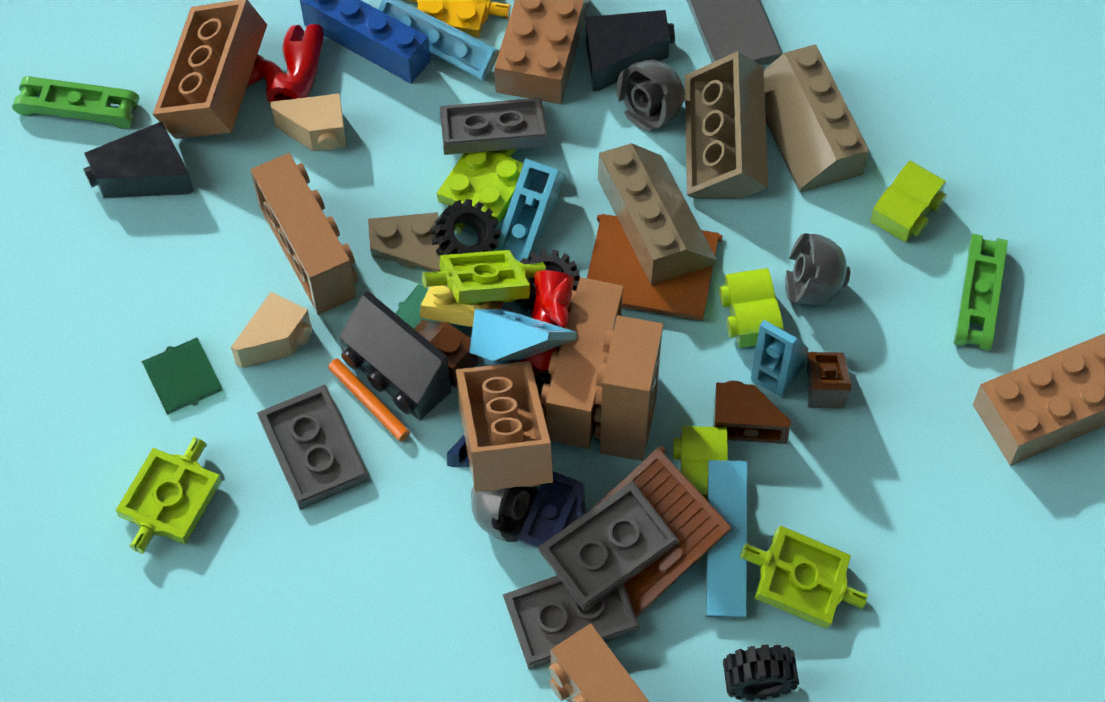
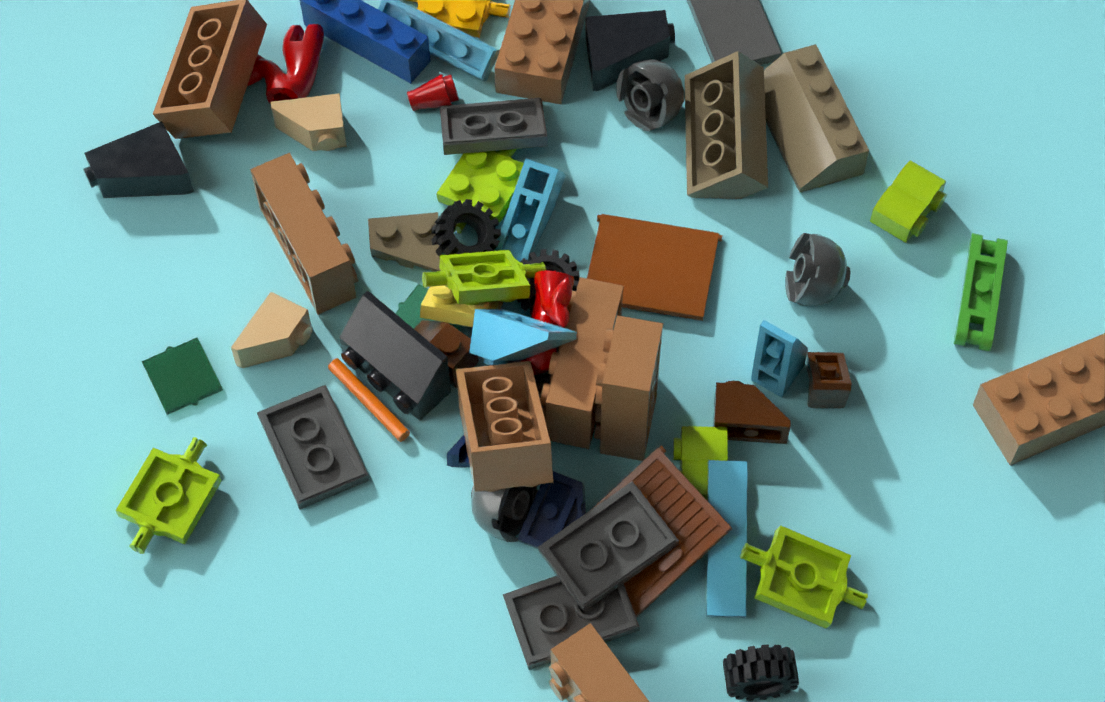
(76, 101): bright green plate -> none
(434, 93): none -> red cone
(653, 213): dark tan slope -> none
(750, 301): lime brick -> none

